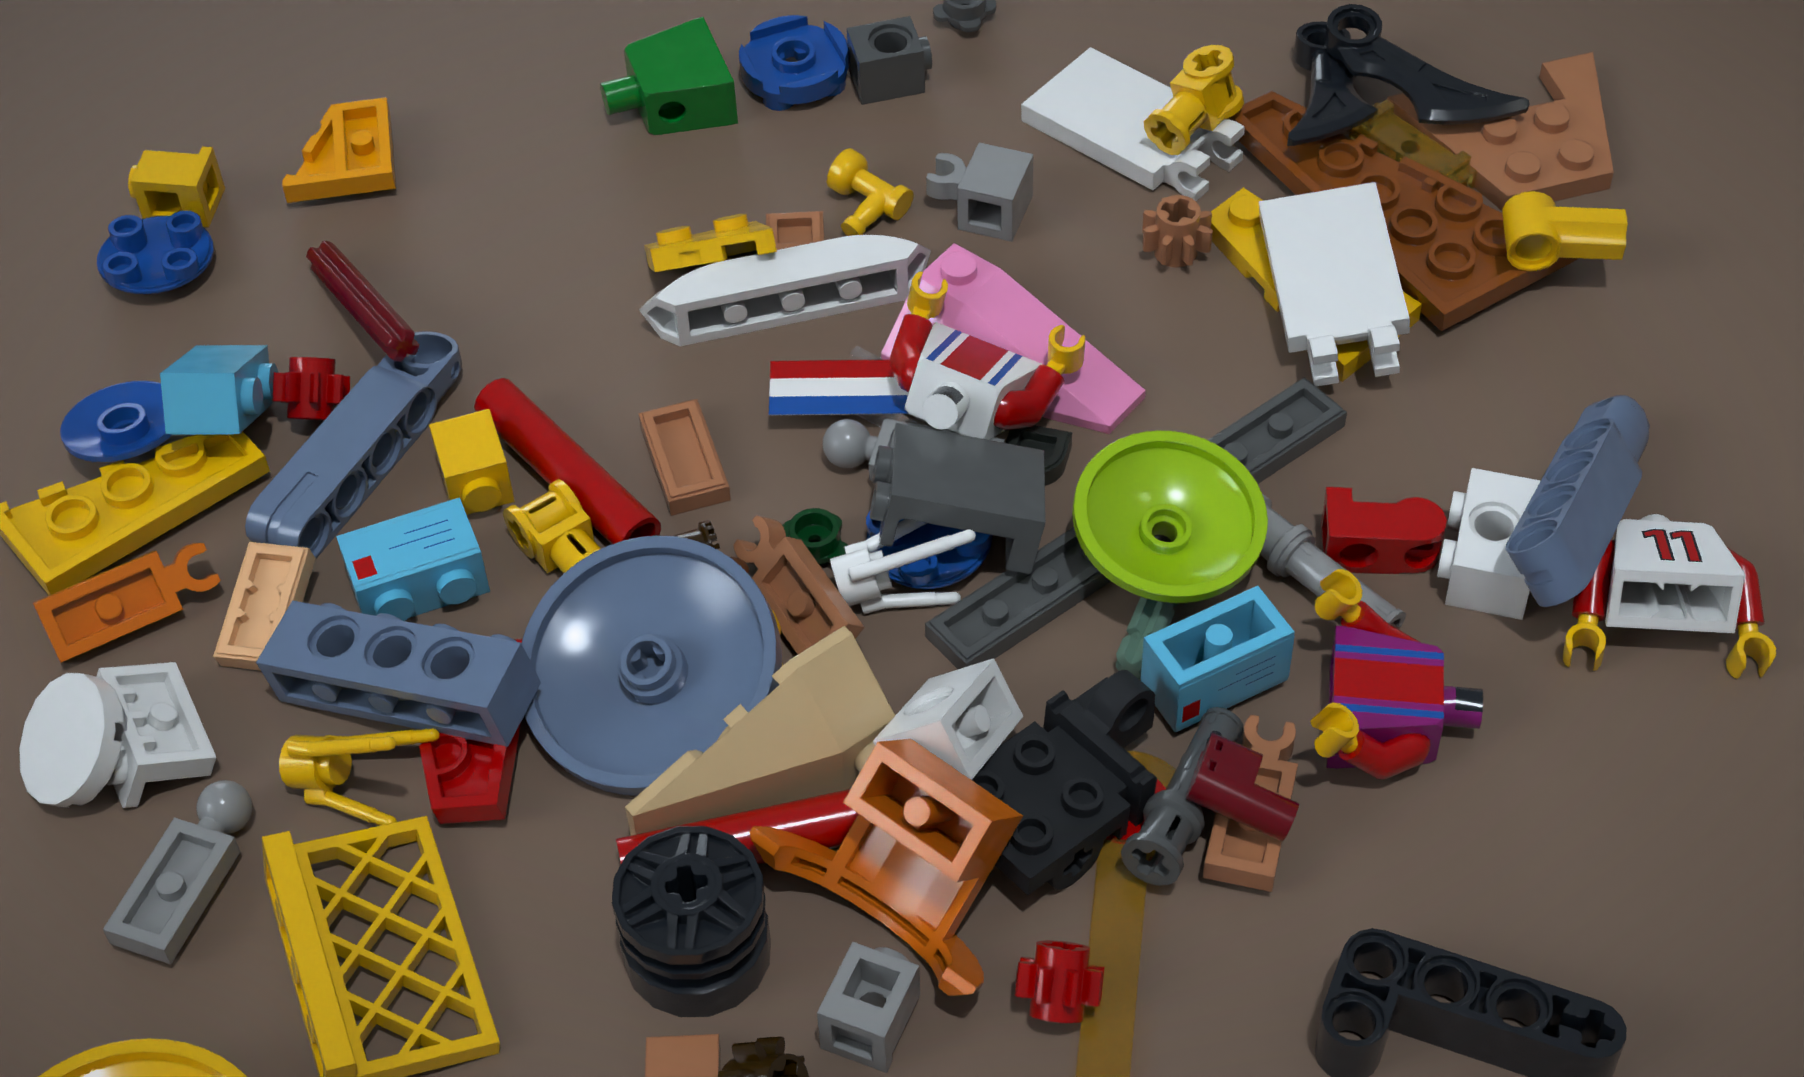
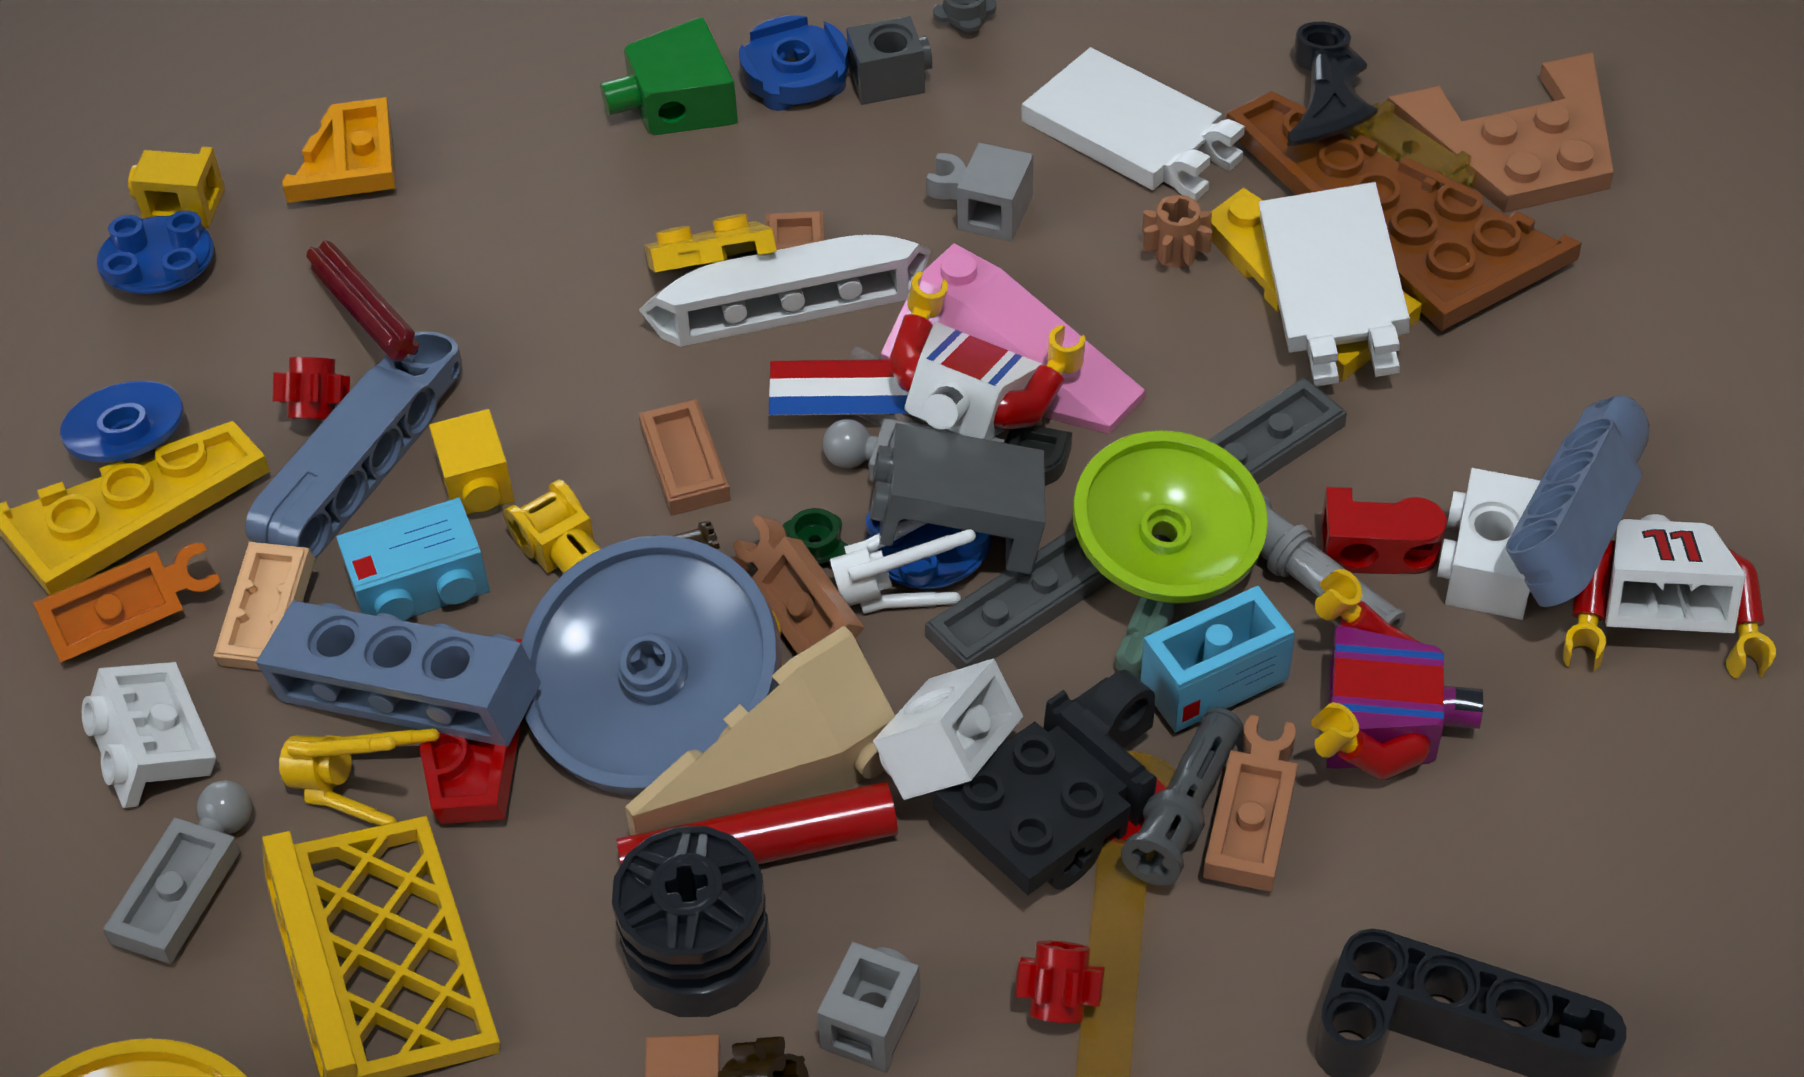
(70, 740): white tile -> none
(217, 389): medium azure brick -> none
(557, 456): red piece -> none
(851, 174): yellow piece -> none
(911, 854): orange piece -> none
(1200, 99): yellow connector -> none
(1227, 786): dark red piece -> none
(1432, 92): black piece -> none
(1542, 233): yellow piece -> none

